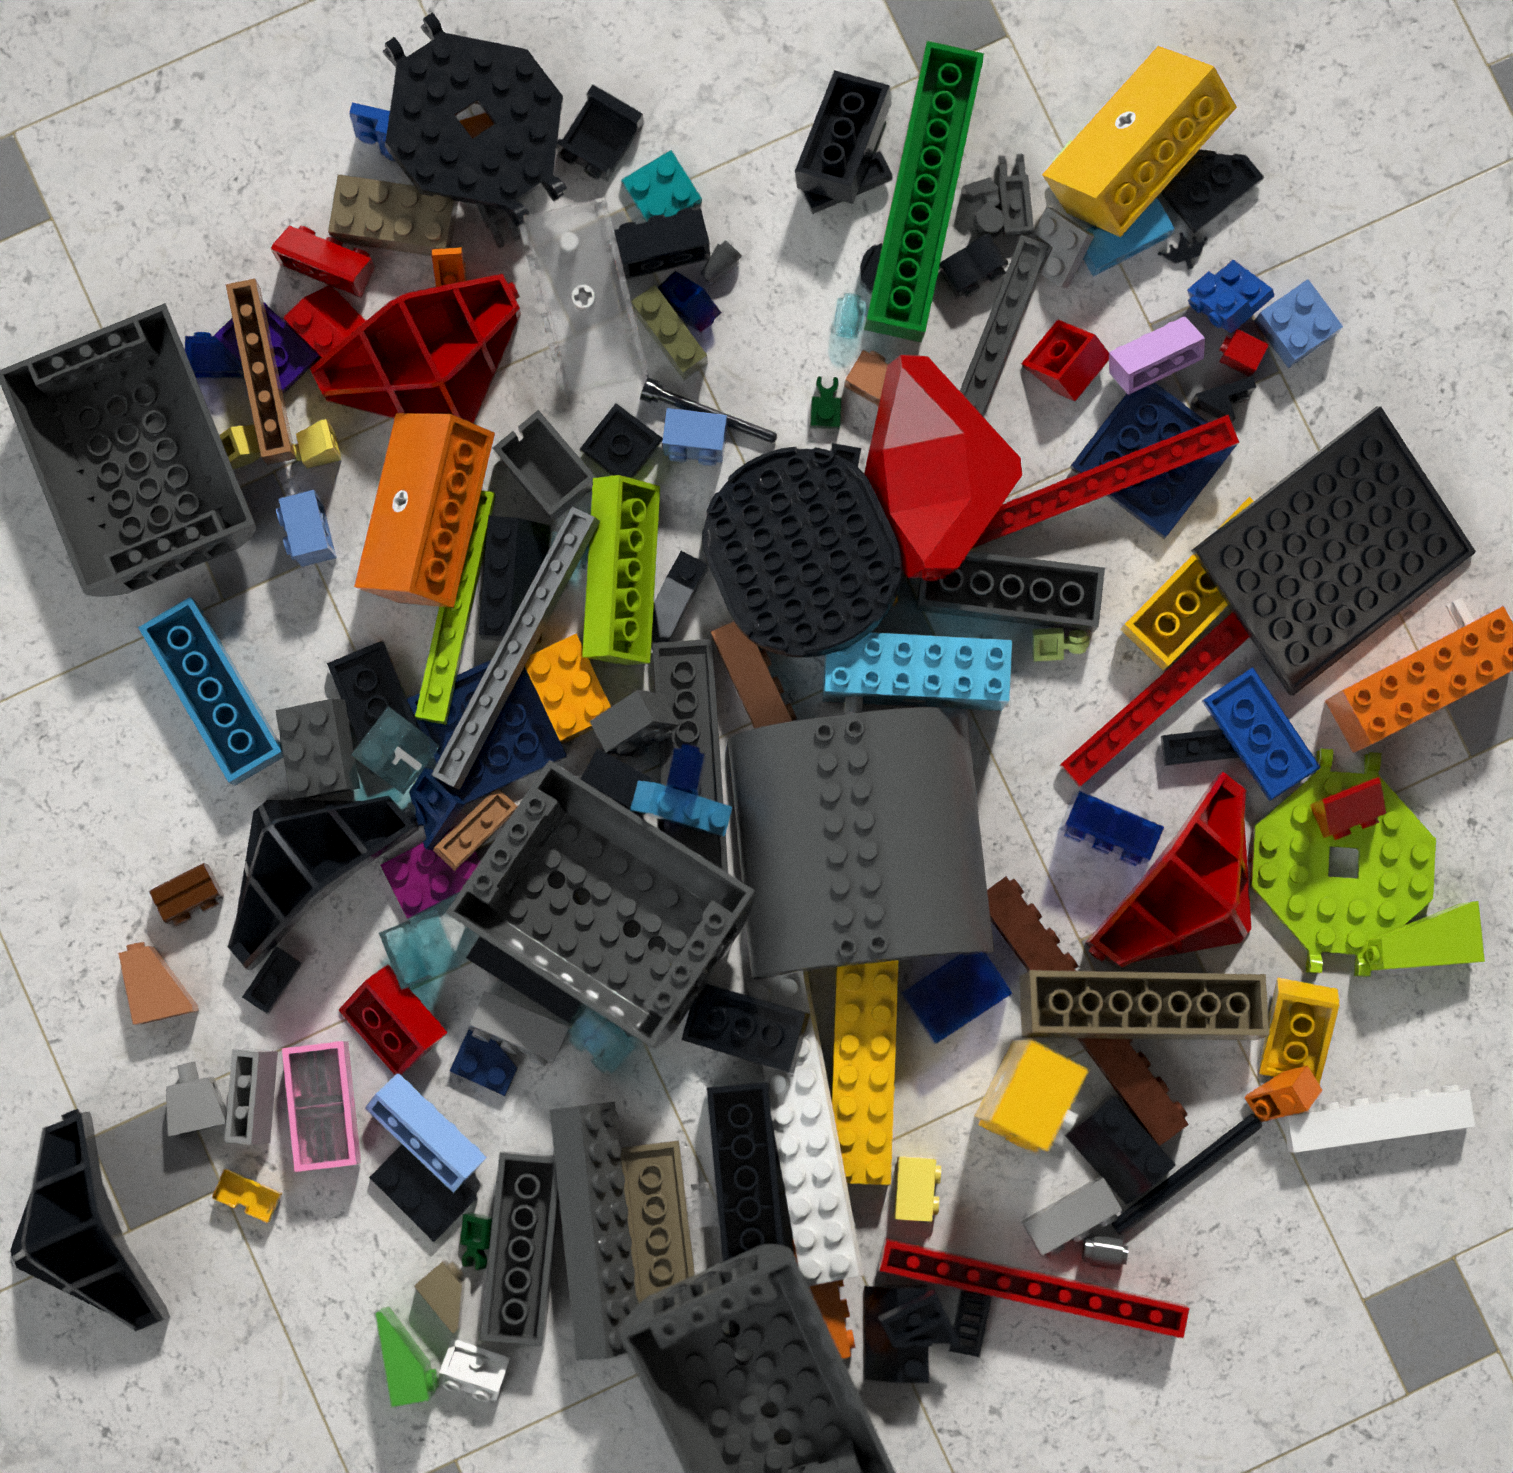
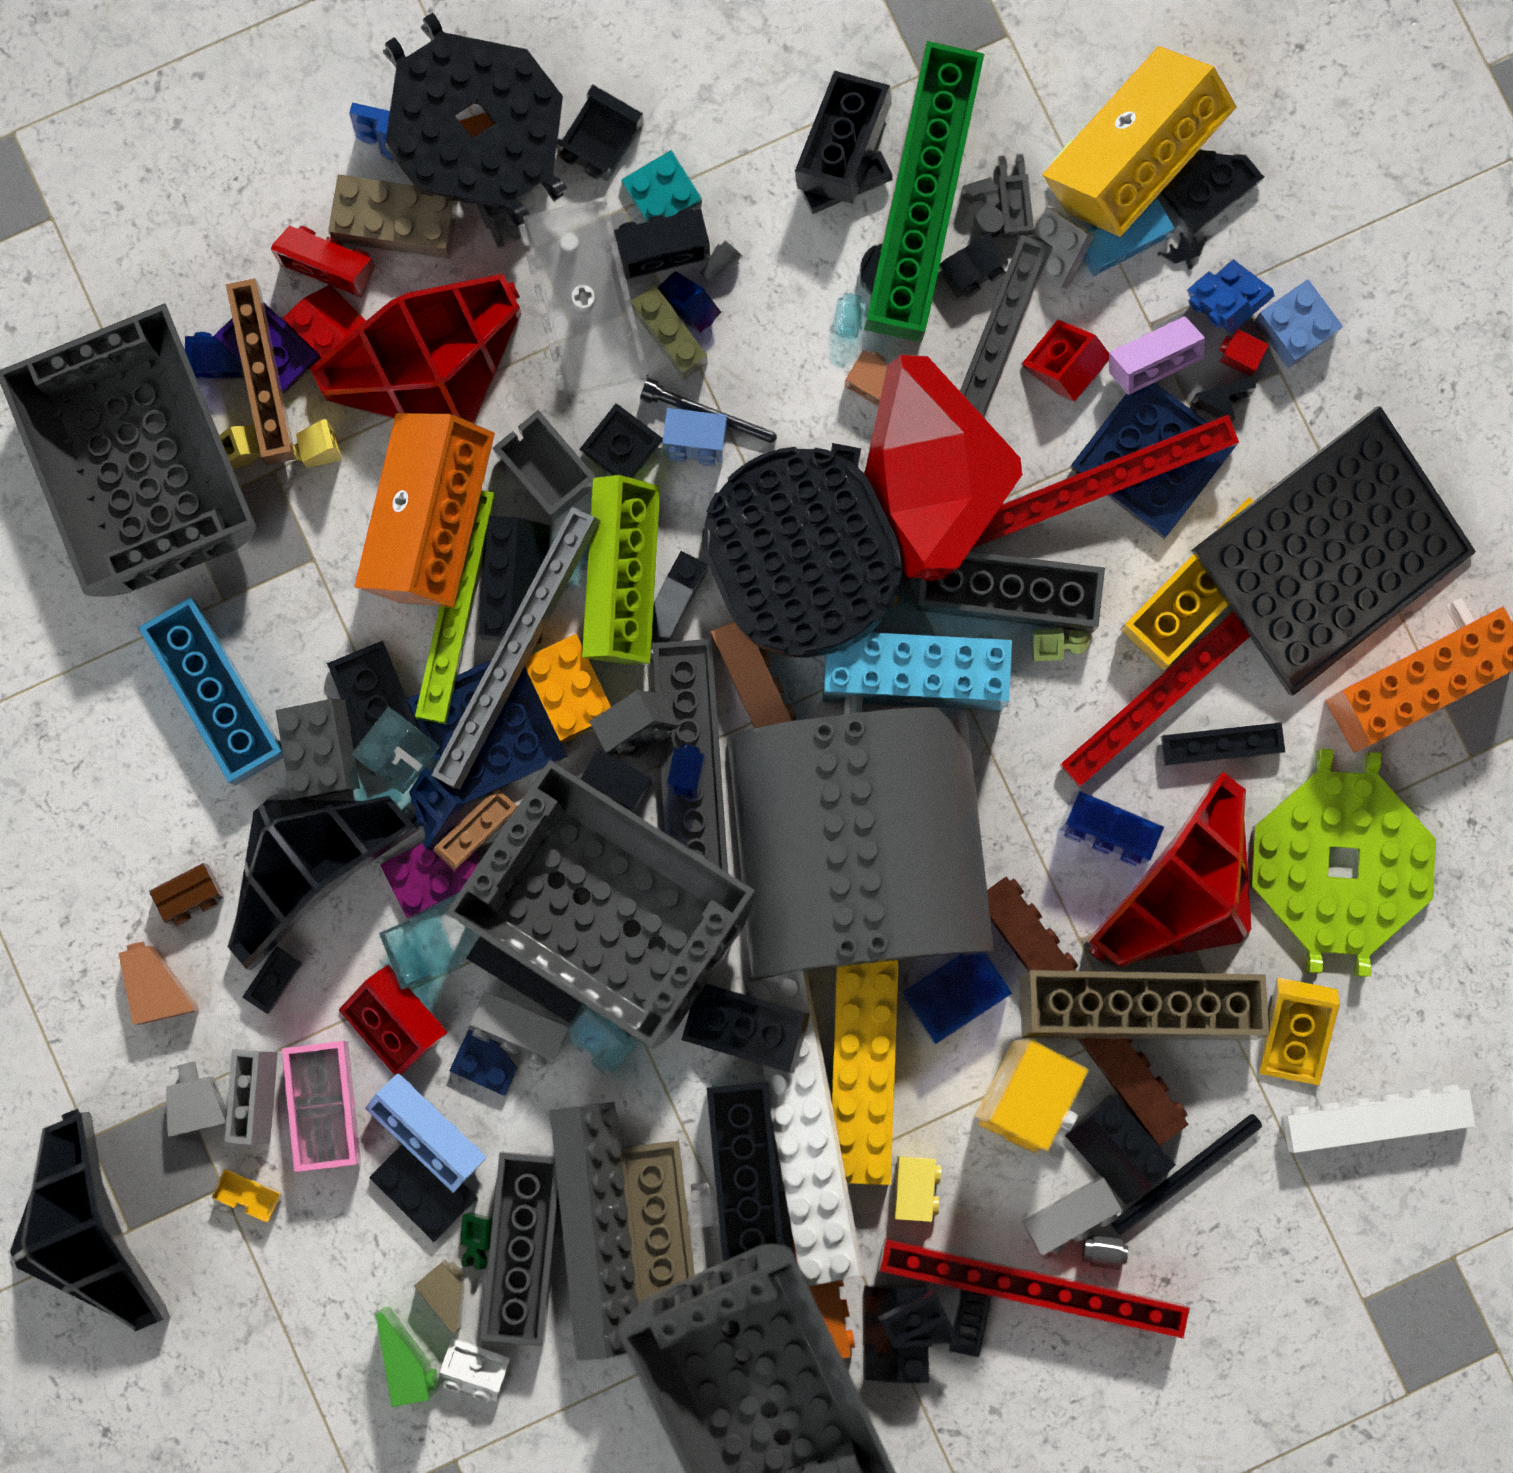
(306, 528): medium blue brick -> none
(448, 266): orange slope -> none
(681, 808): dark azure brick -> none
(826, 408): dark green plate -> none
(1261, 734): blue tile -> none
(1284, 1094): orange slope -> none
(1350, 808): red slope -> none
(1435, 940): lime slope -> none

